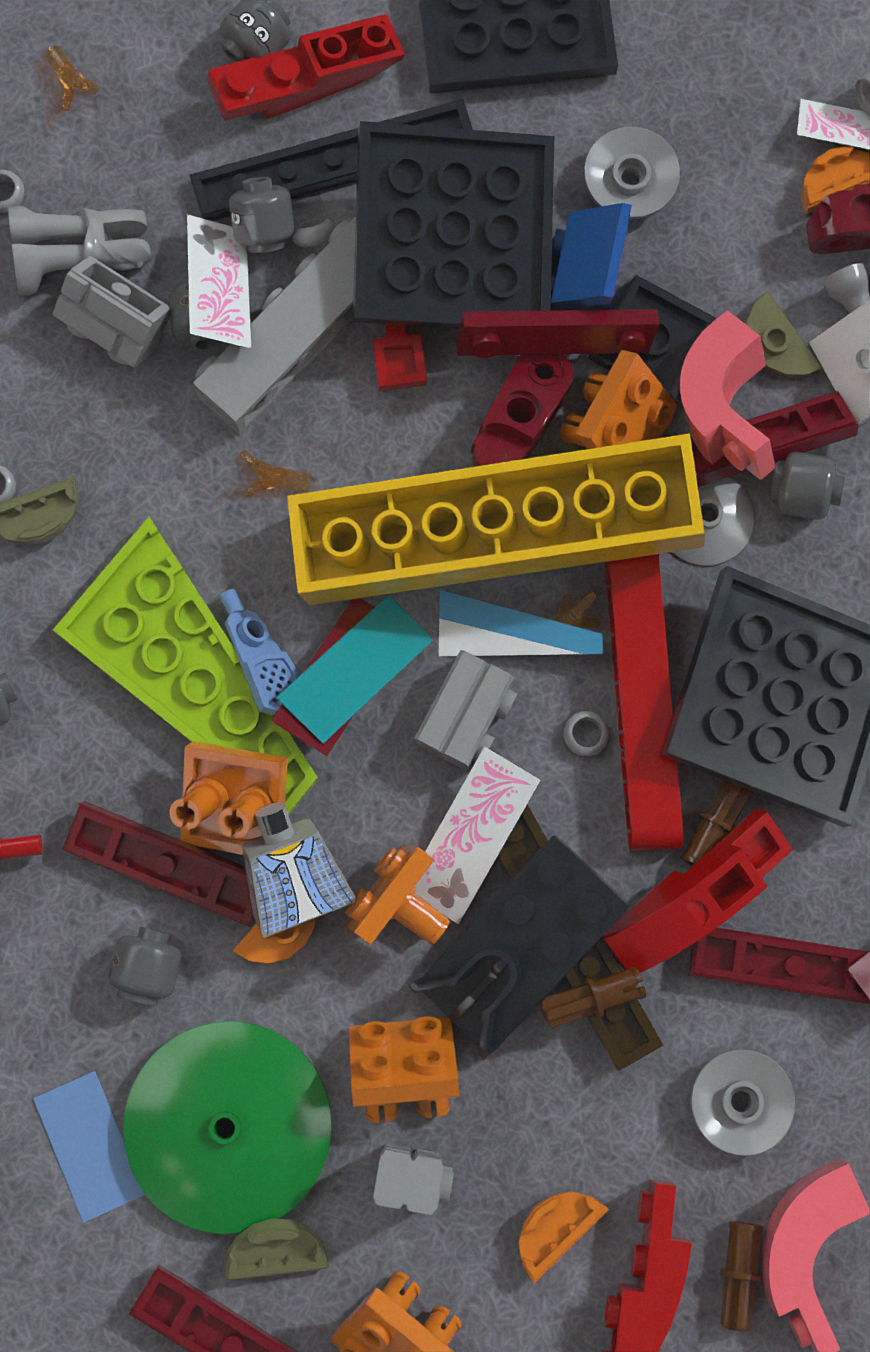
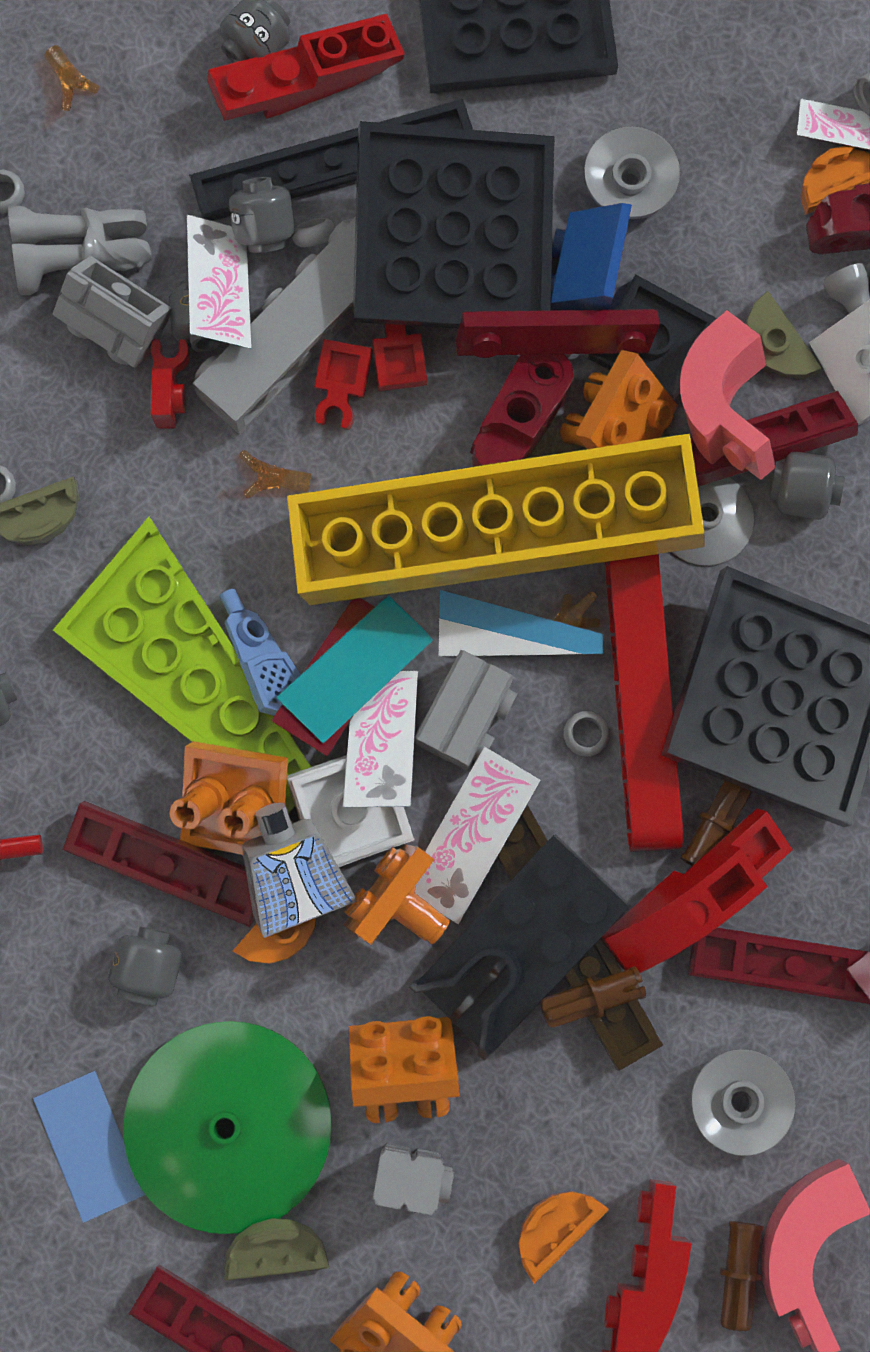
(166, 395): none -> red plate
(342, 373): none -> red plate
(347, 831): none -> white plate
(383, 747): none -> white sticker

